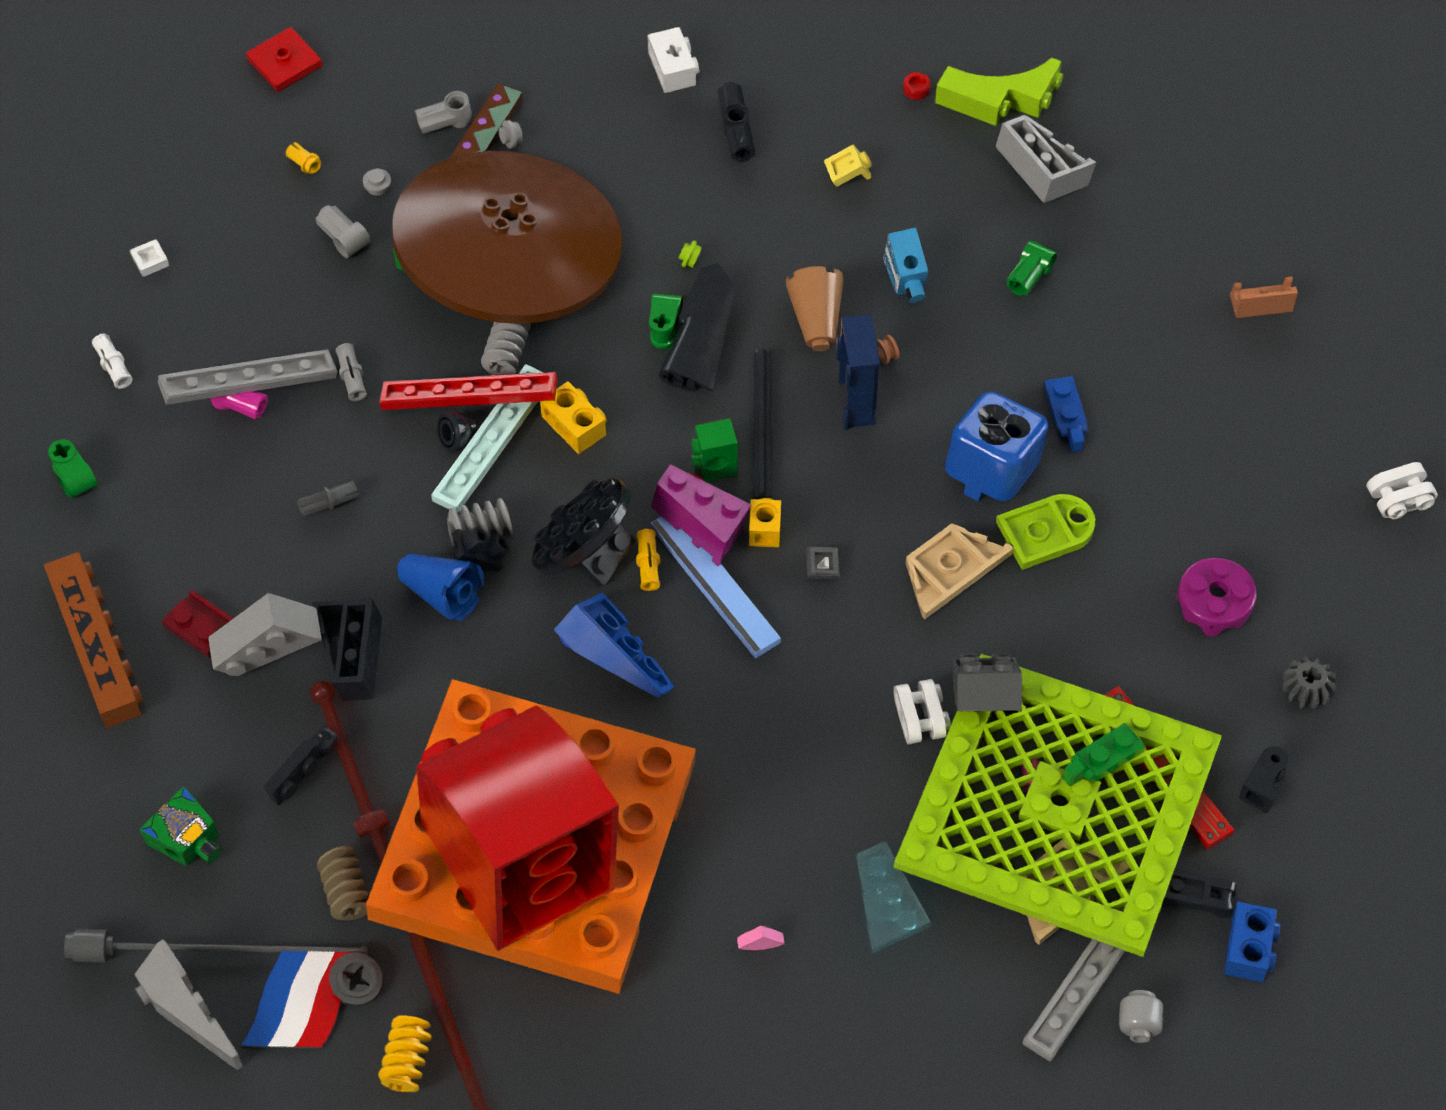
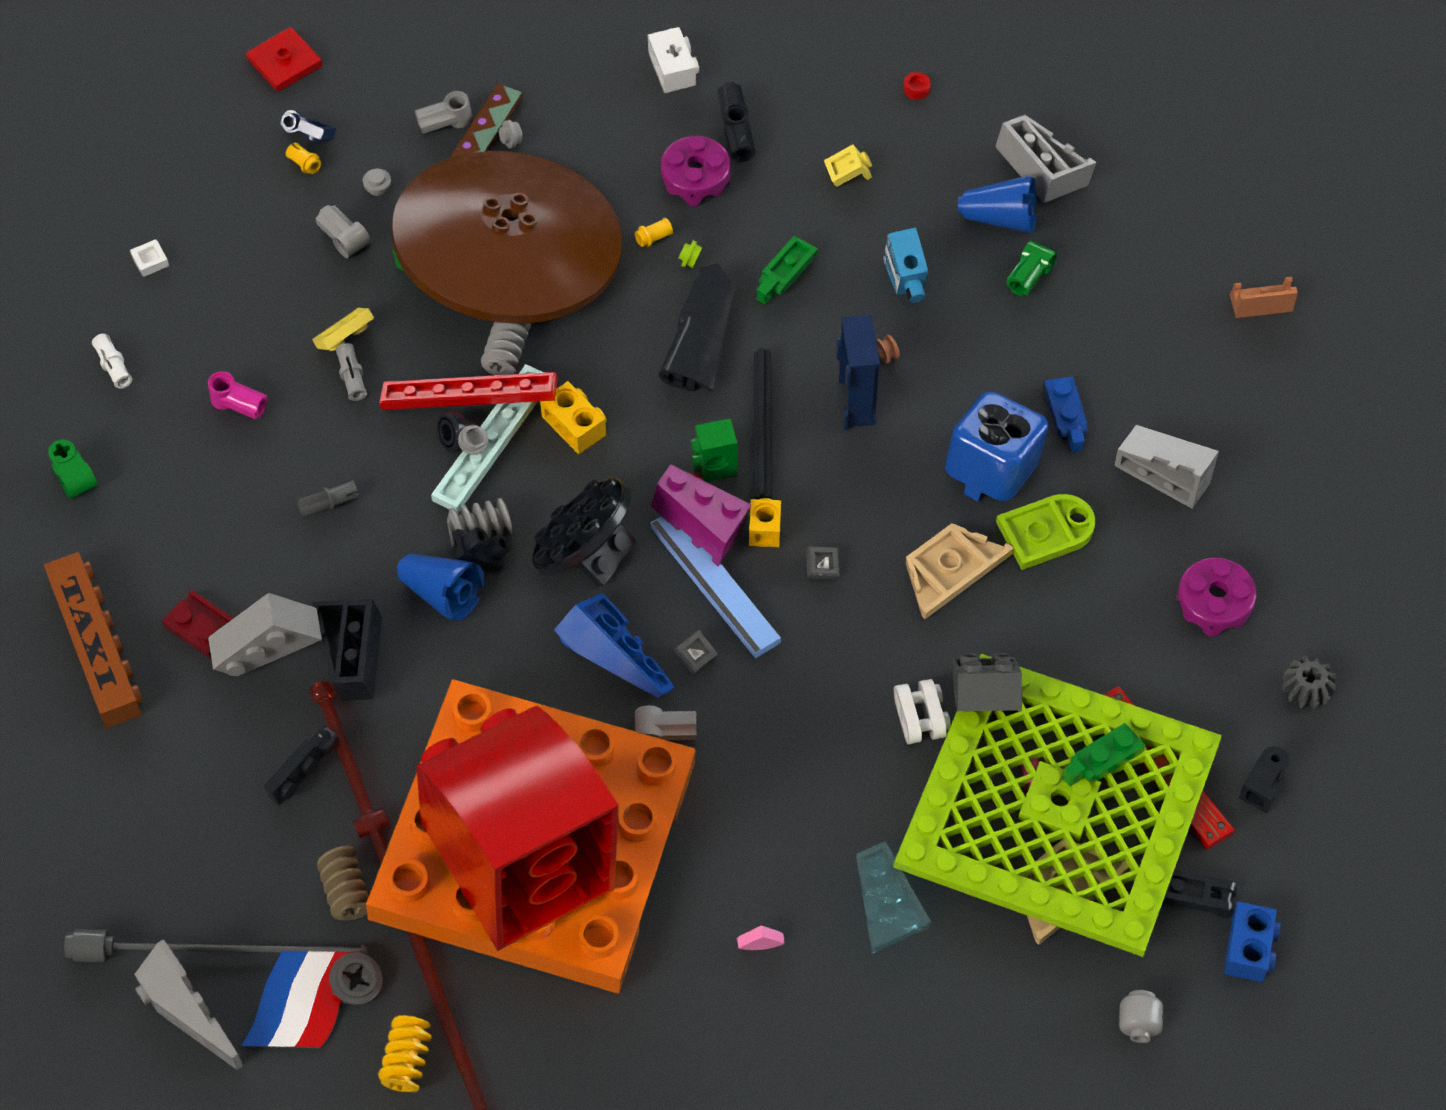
(182, 830): torso -> none
(246, 376): light grey tile -> none
(314, 129): none -> plate
(351, 324): none -> light yellow plate
(473, 440): none -> light grey plate
(648, 560): yellow pin -> none
(653, 232): none -> yellow pin
(664, 319): green piece -> none
(665, 724): none -> light grey piece
(694, 182): none -> magenta plate
(695, 651): none -> dark grey tile
(785, 268): none -> green hinge
(817, 304): medium nougat cone -> none
(993, 96): lime arch -> none
(1002, 204): none -> blue cone
(1072, 998): light grey tile -> none
(1168, 463): none -> light grey wedge
(1402, 490): white brick -> none

